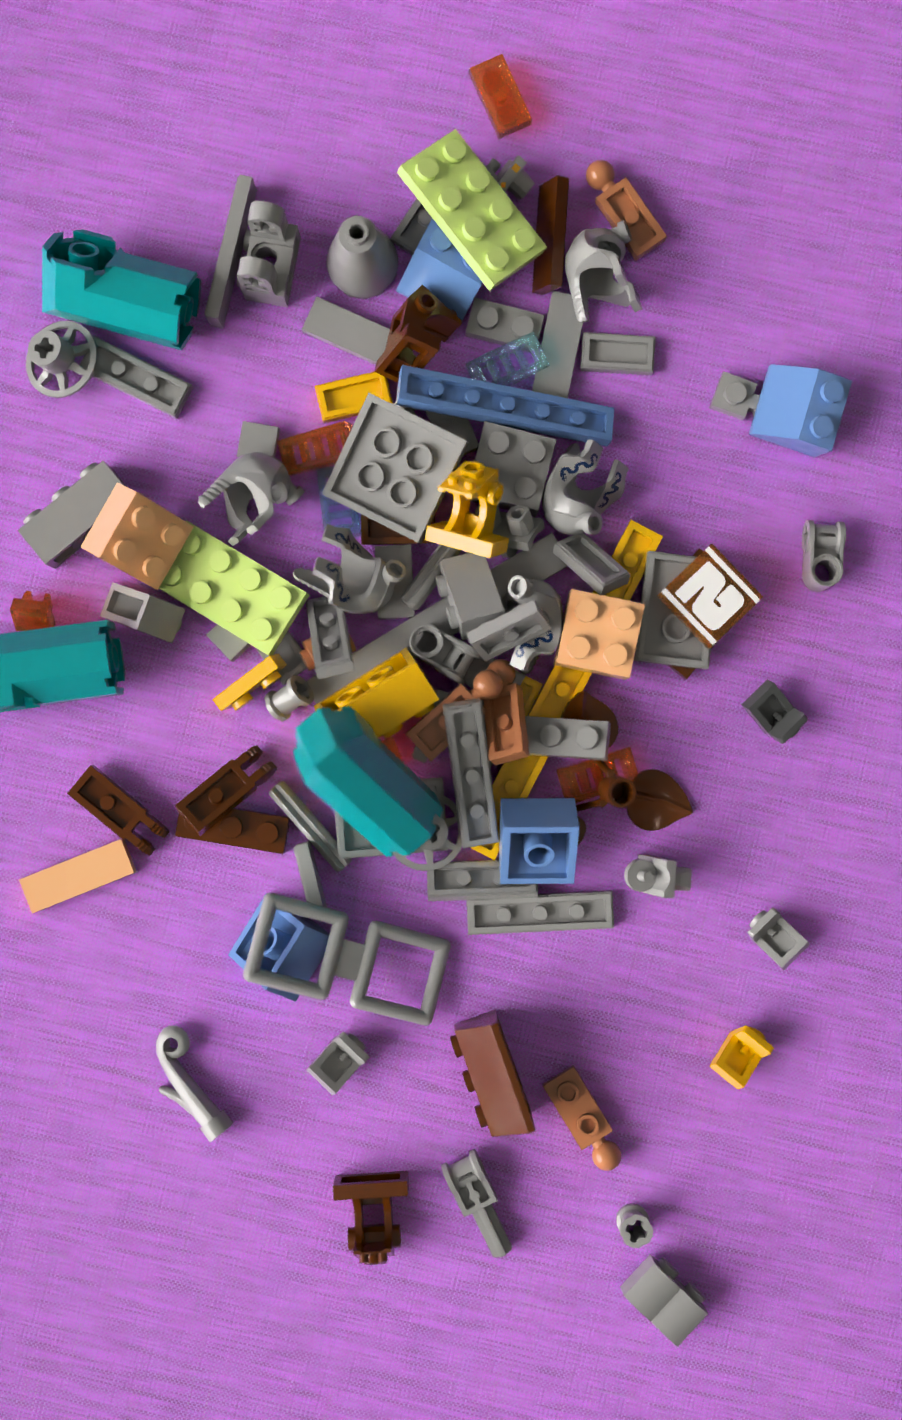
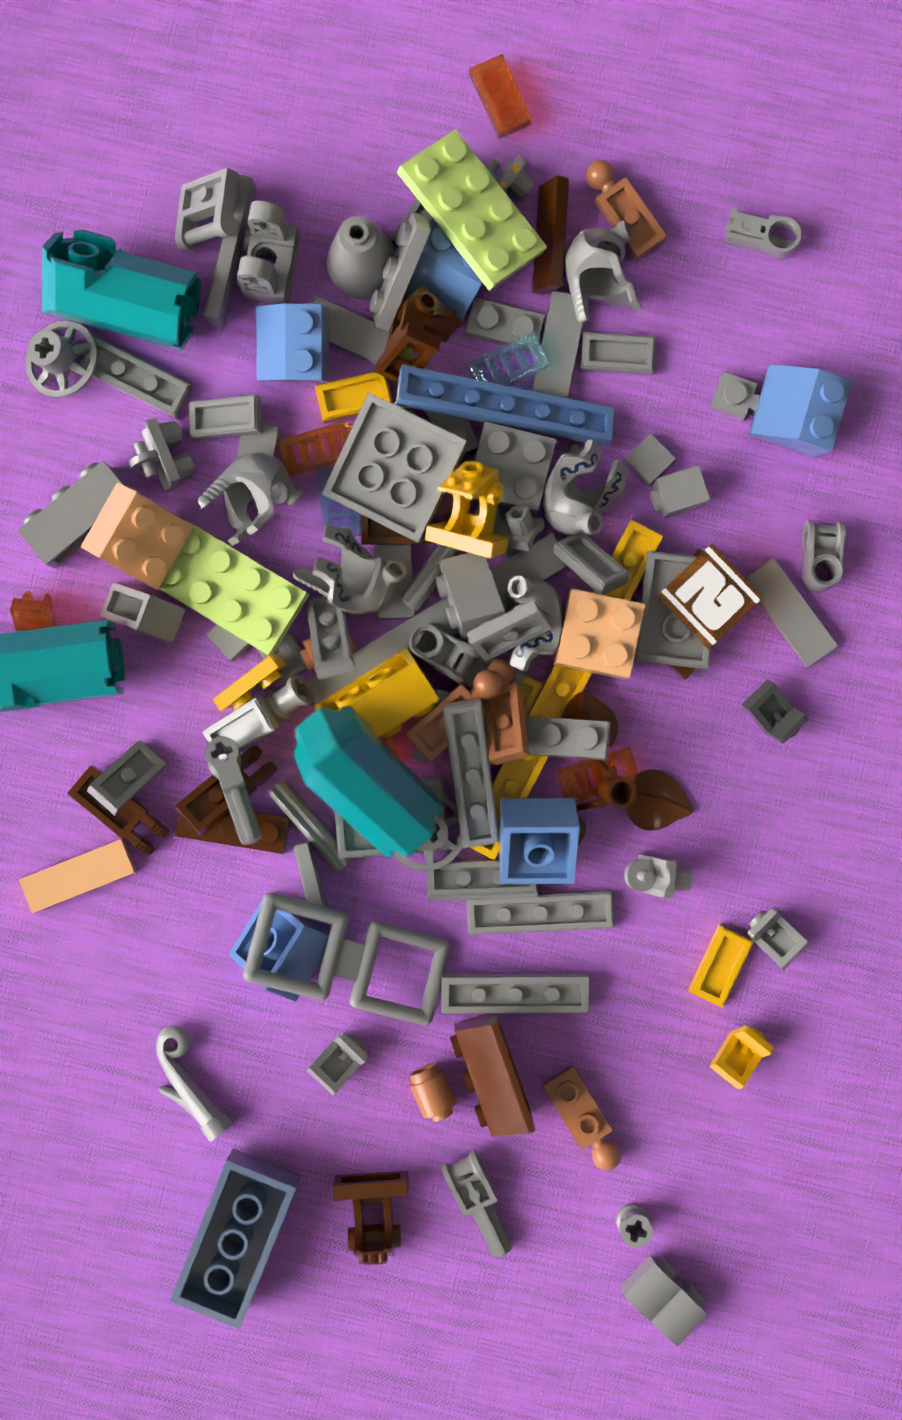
(126, 777): none -> light grey plate
(158, 439): none -> light grey hips
(202, 199): none -> light grey plate
(225, 417): none -> light grey tile
(233, 787): none -> light grey connector
(235, 1238): none -> sand blue brick
(244, 725): none -> tile
(292, 342): none -> medium blue slope
(399, 270): none -> light grey plate
(432, 1092): none -> nougat brick
(514, 993): none -> light grey plate
(649, 459): none -> light grey tile
(679, 492): none -> light grey brick
(720, 966): none -> yellow tile
(753, 233): none -> light grey piece
(791, 613): none -> light grey tile

